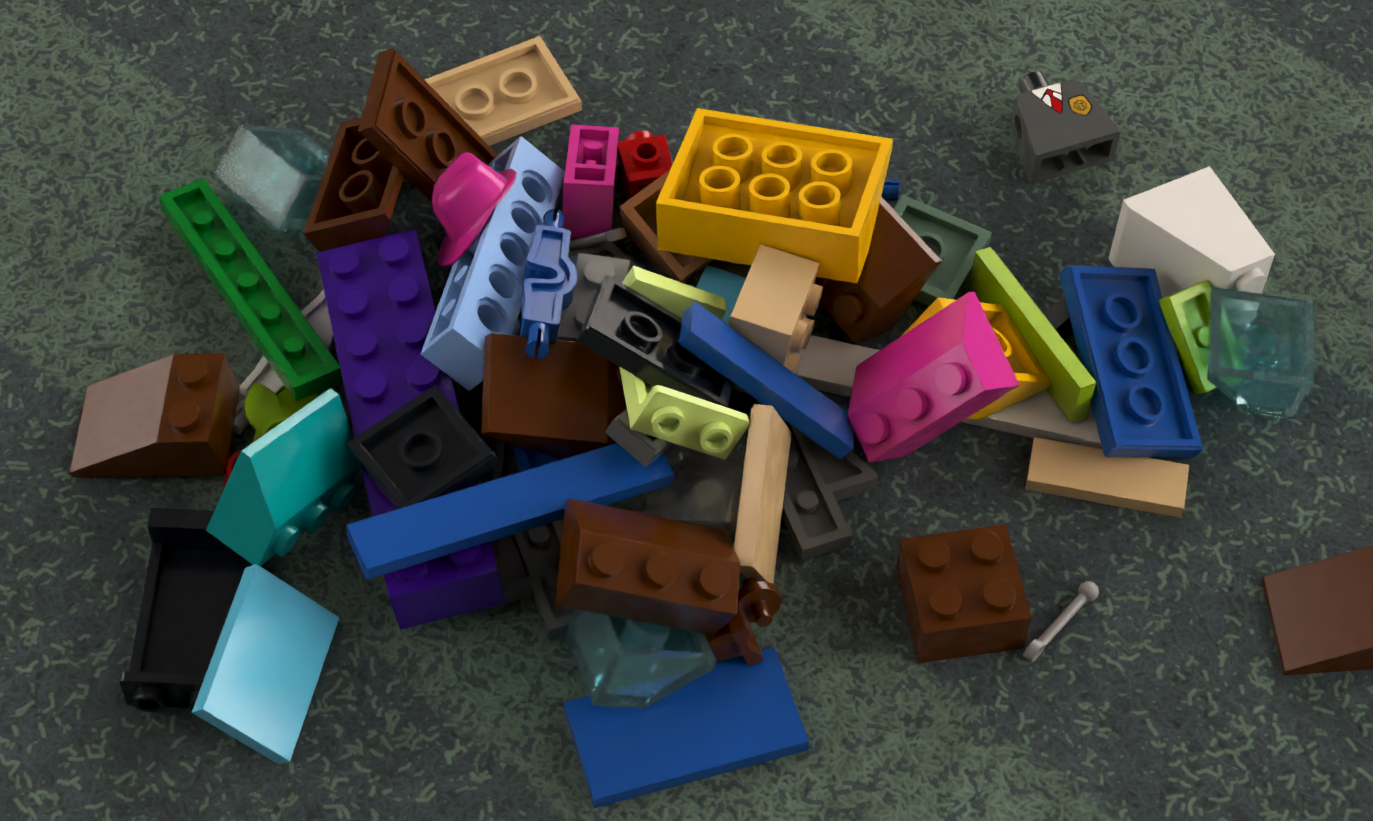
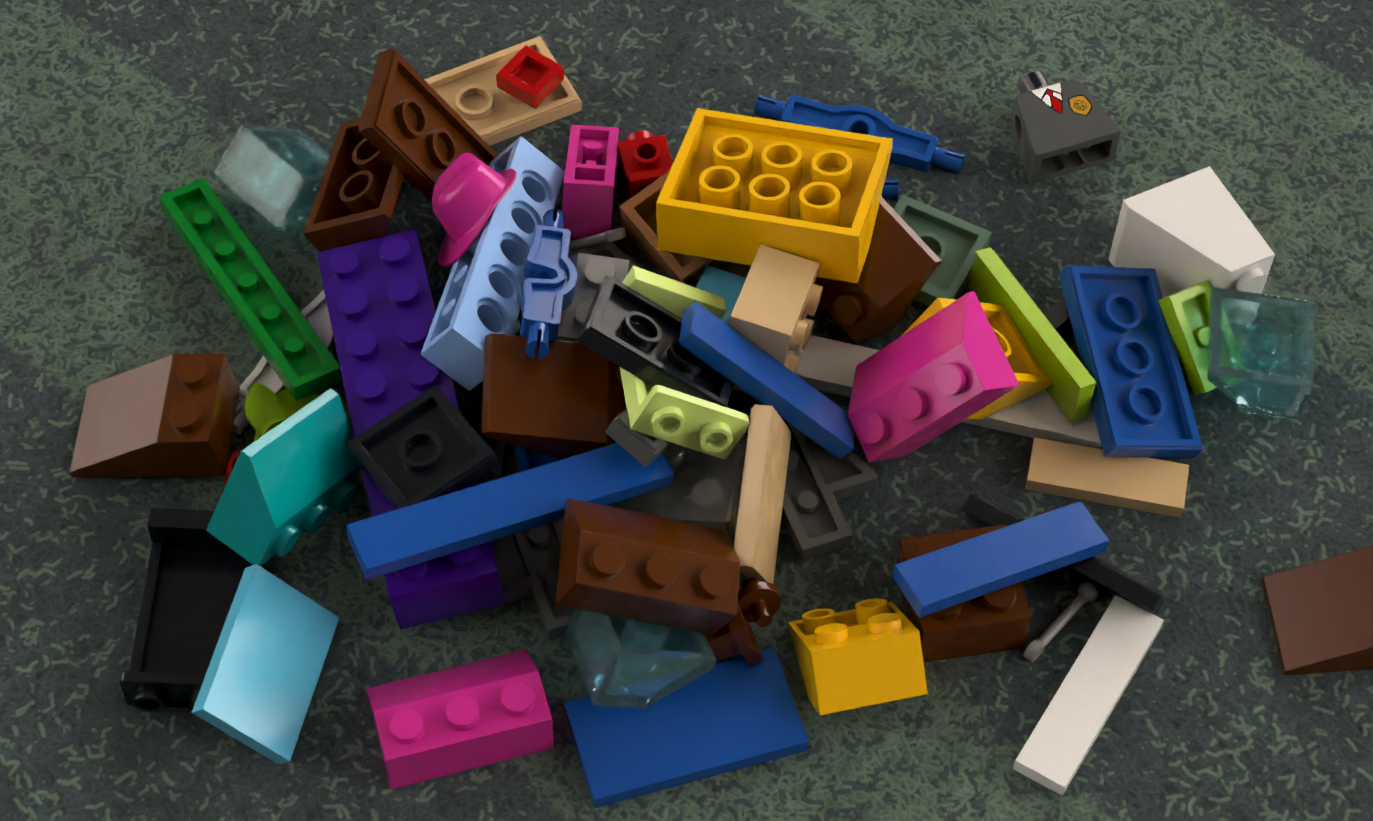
(461, 718): none -> dark pink slope
(530, 76): none -> red plate
(858, 656): none -> yellow slope
(909, 148): none -> blue piece
(999, 559): none -> blue tile
(1088, 695): none -> white tile
(1090, 568): none -> black tile

